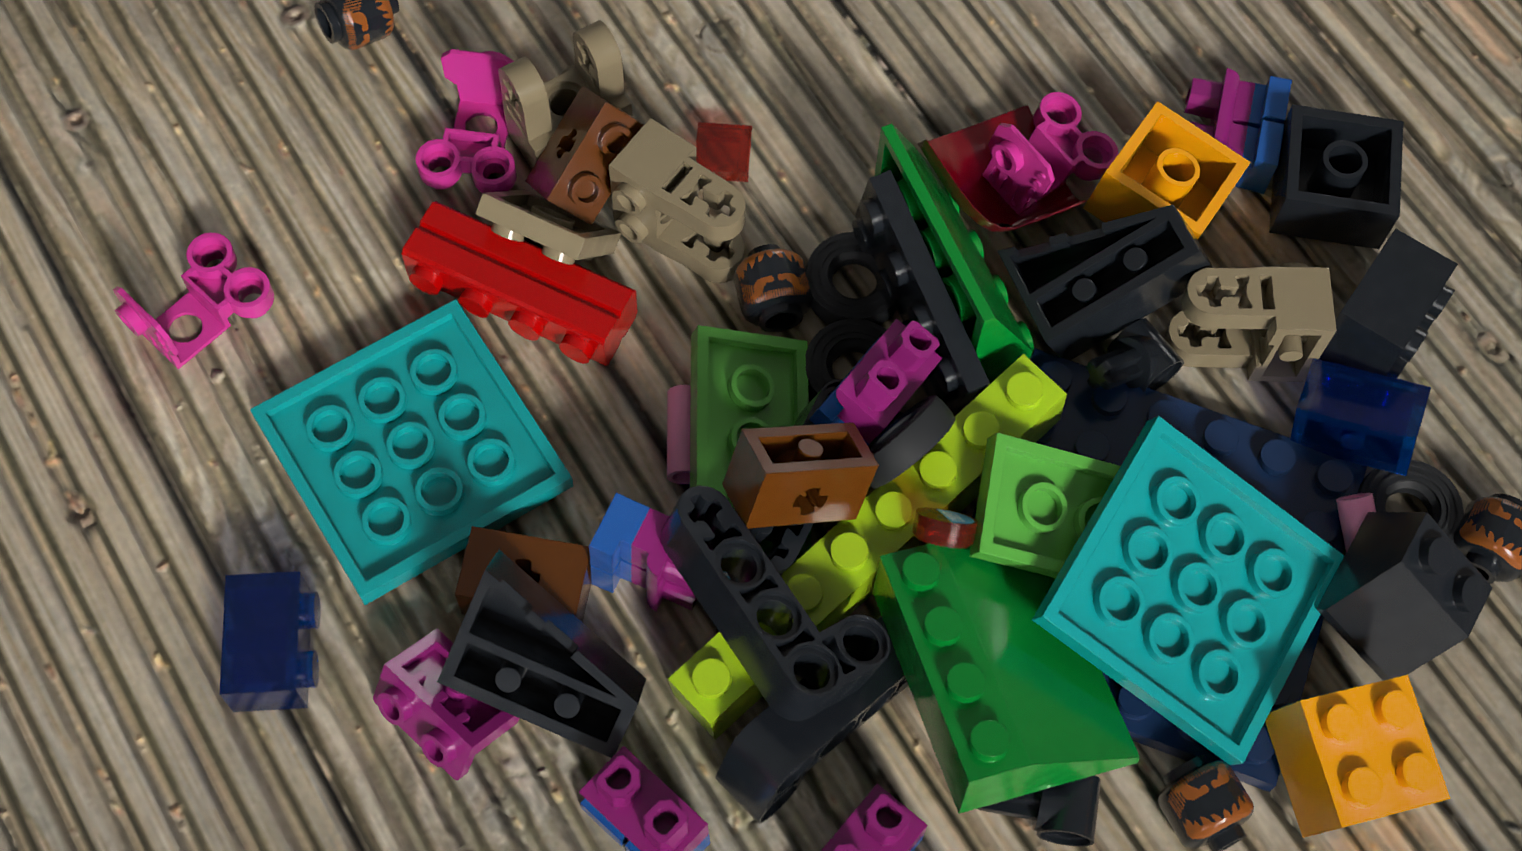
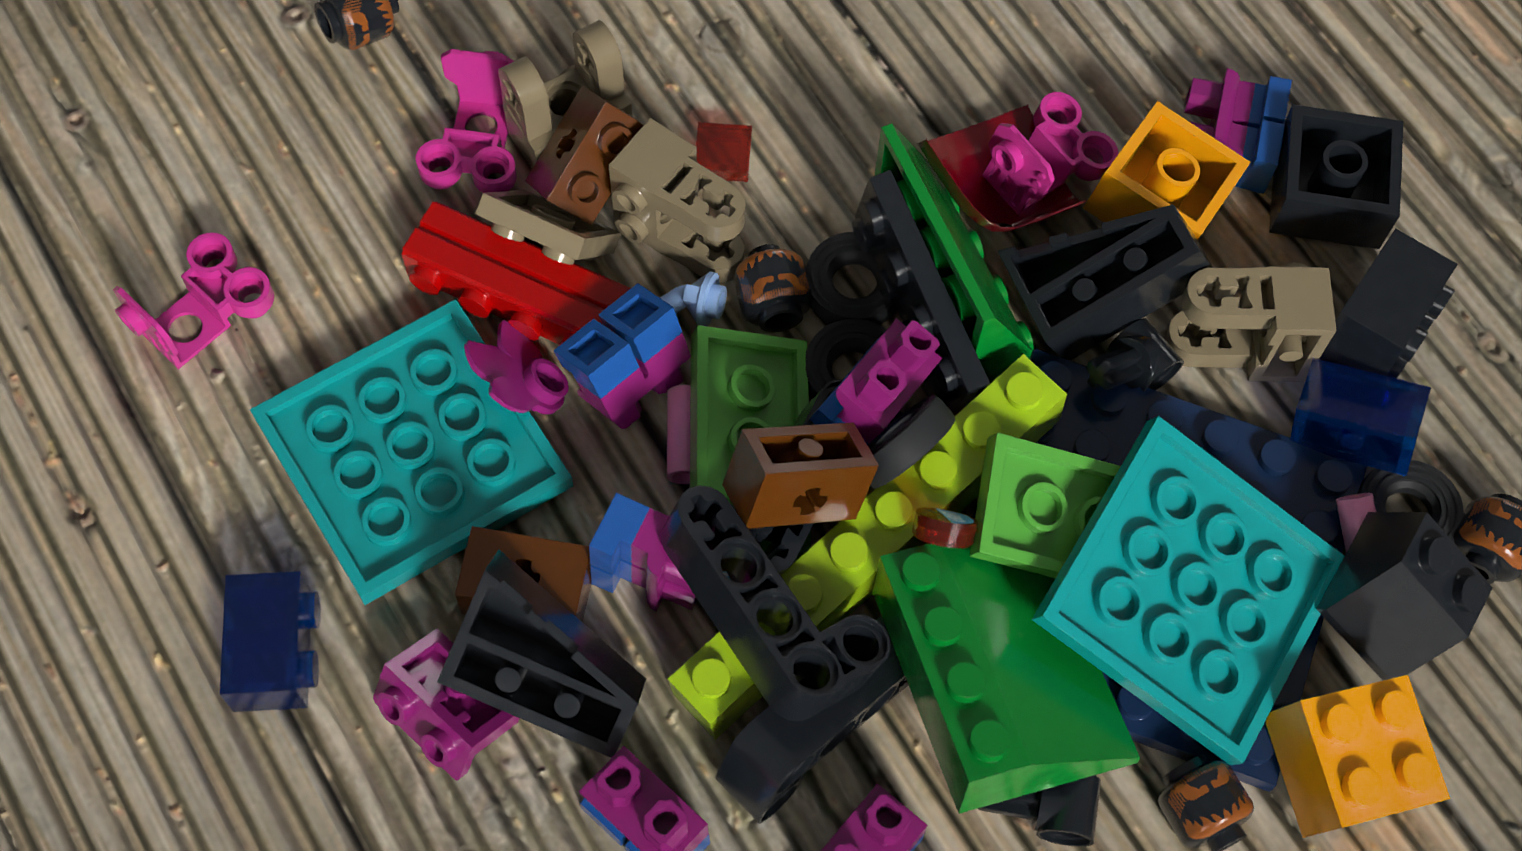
(518, 373): none -> magenta plate
(626, 355): none -> blue hips
(702, 298): none -> light blue plate

